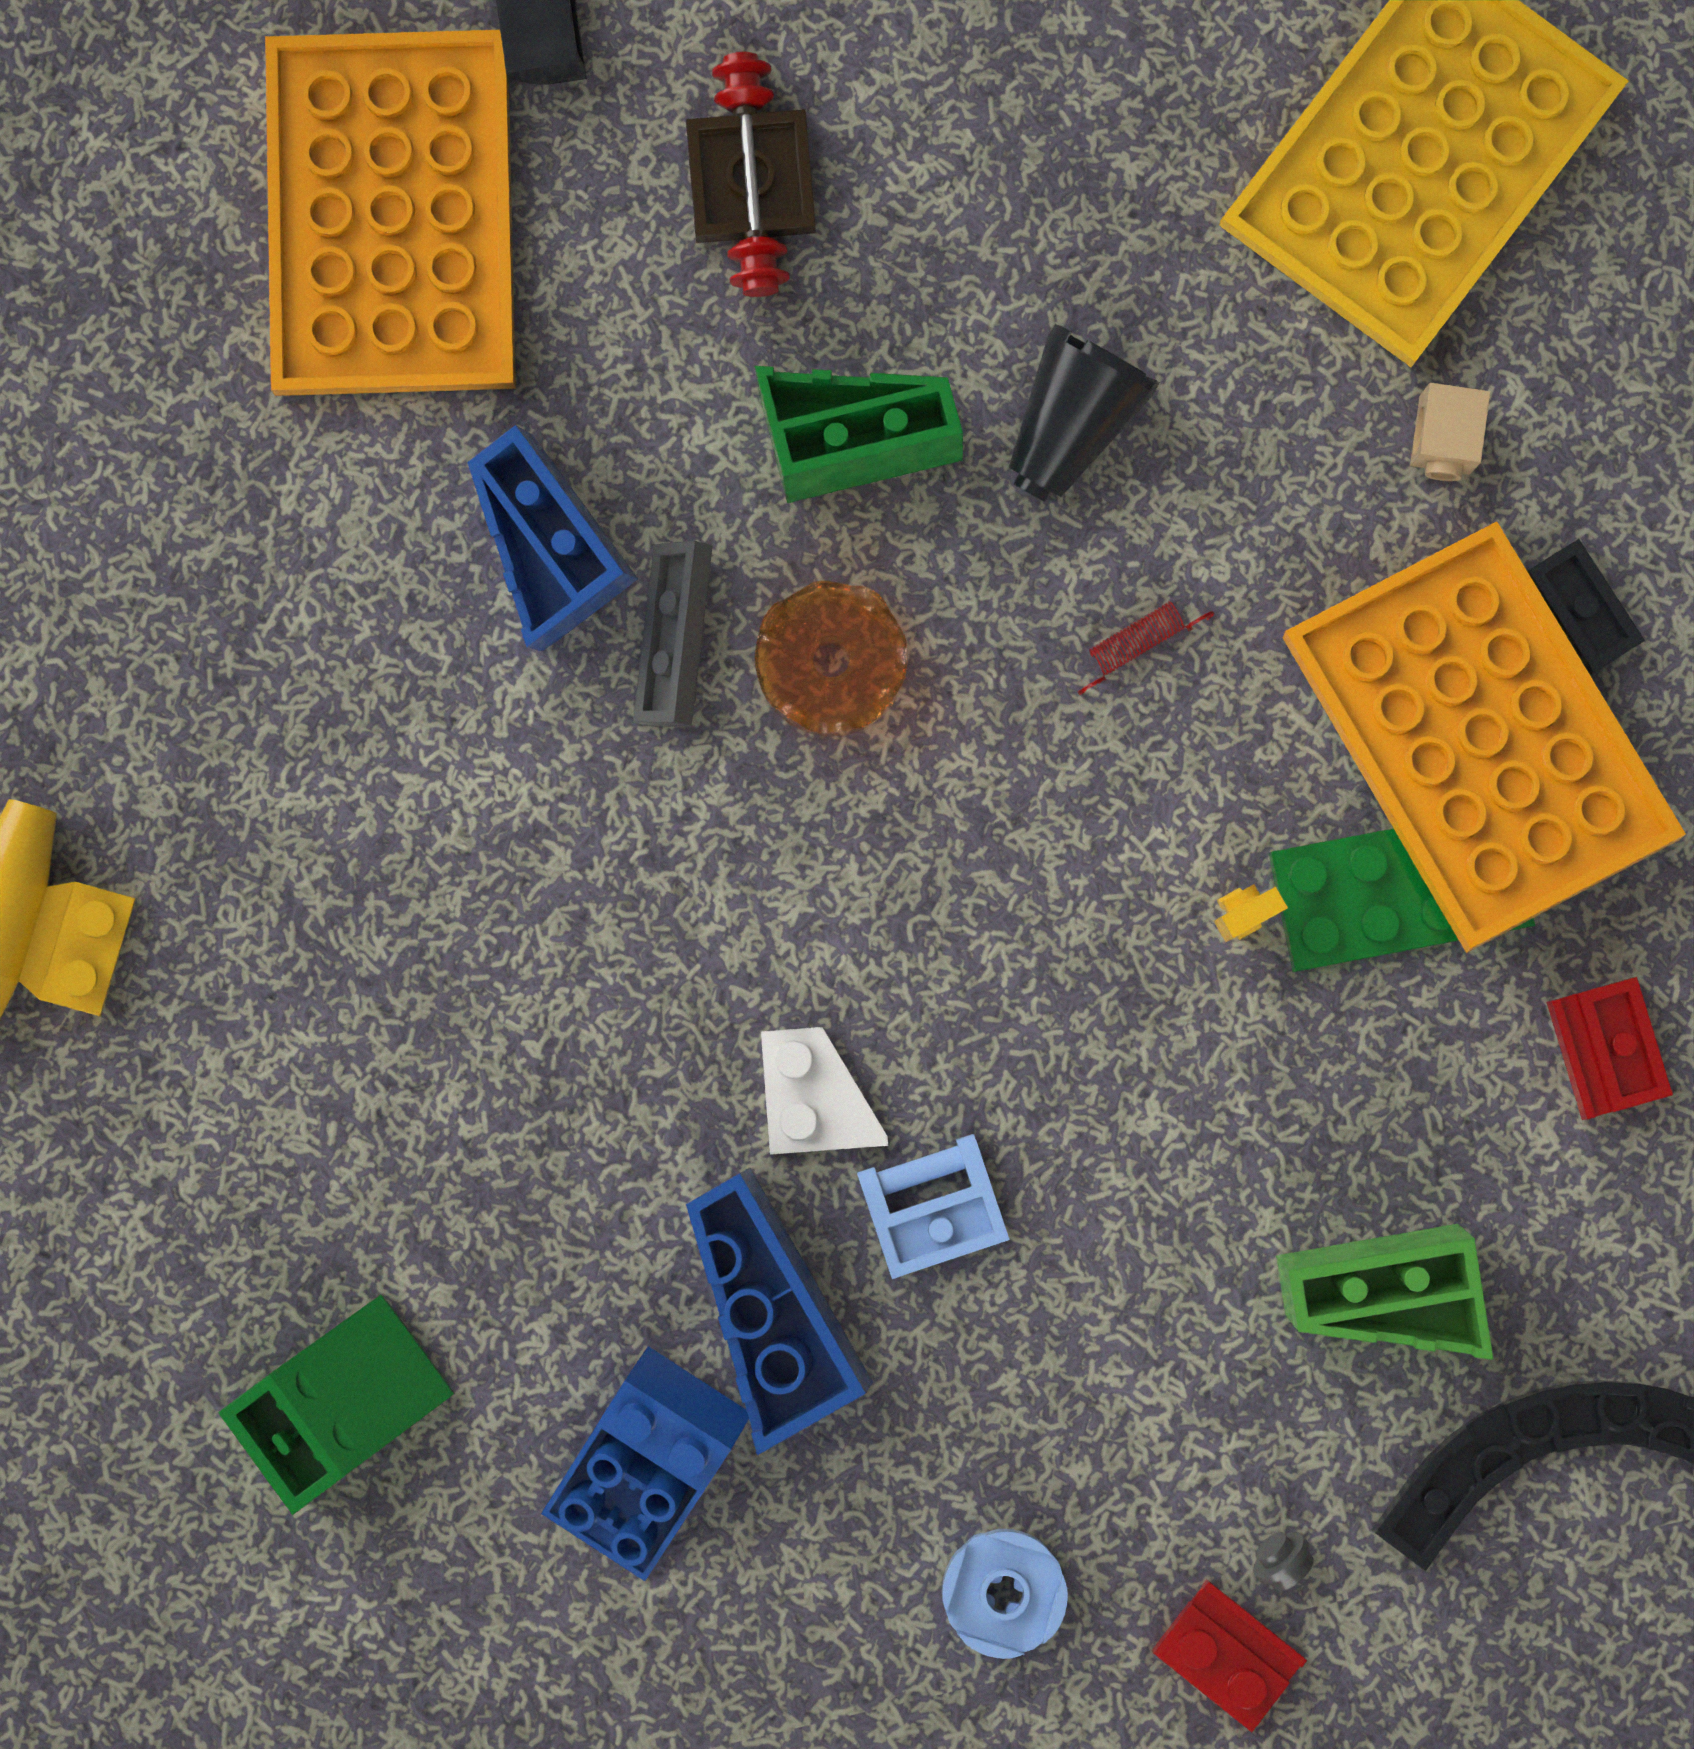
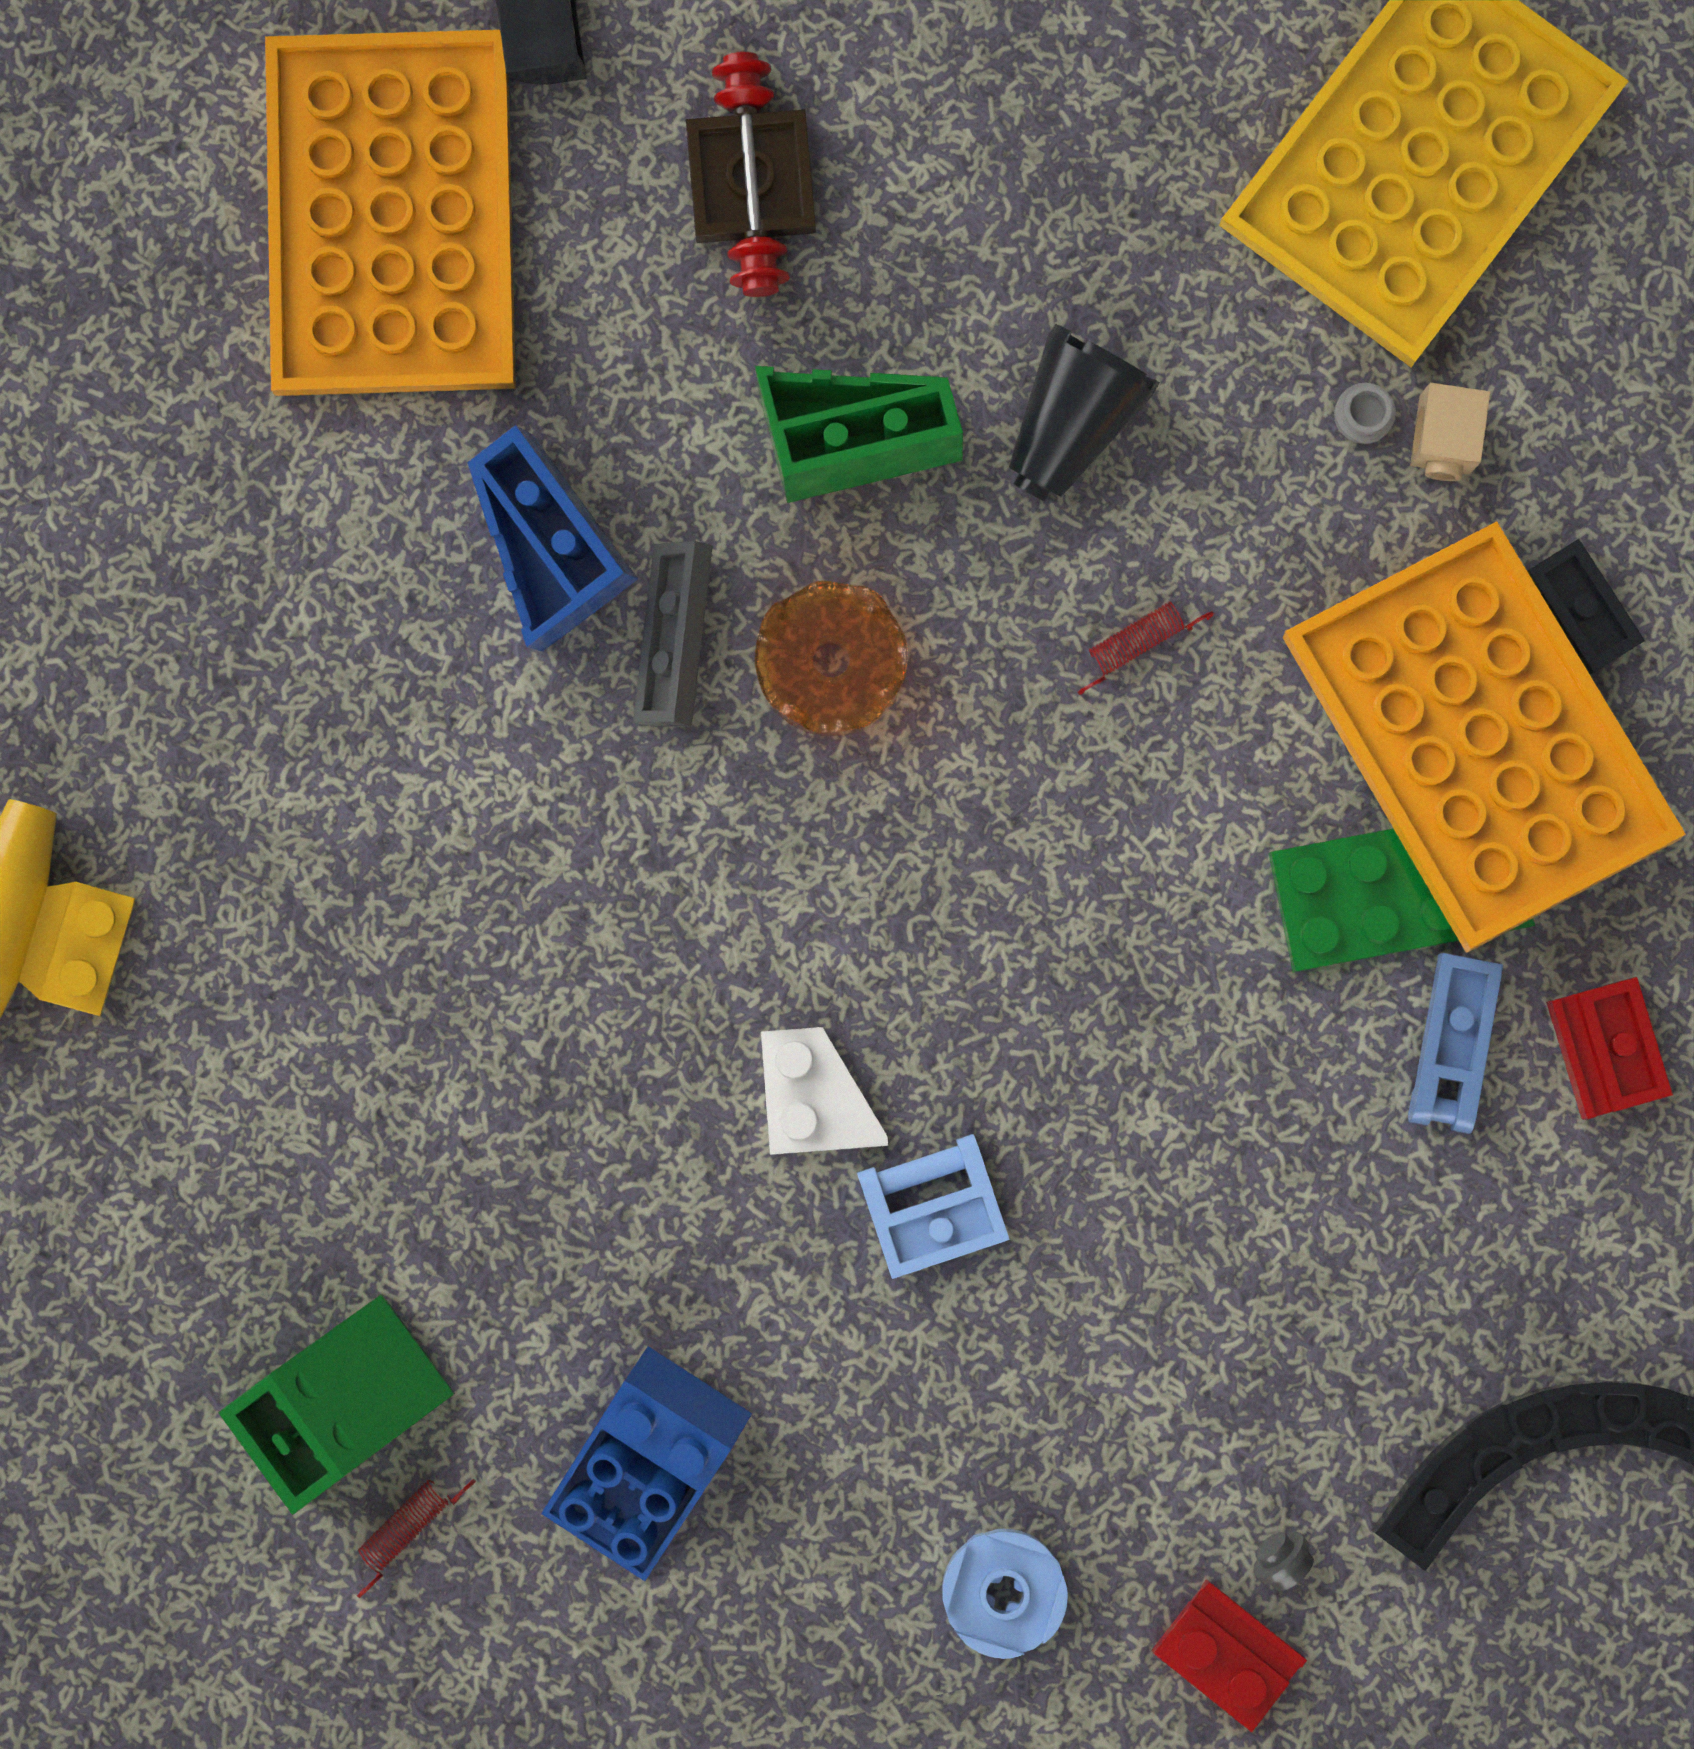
(379, 1575): none -> red piece
(776, 1321): blue wedge -> none
(1247, 911): yellow plate -> none
(1364, 413): none -> light grey plate
(1391, 1289): bright green wedge -> none
(1456, 1041): none -> medium blue plate

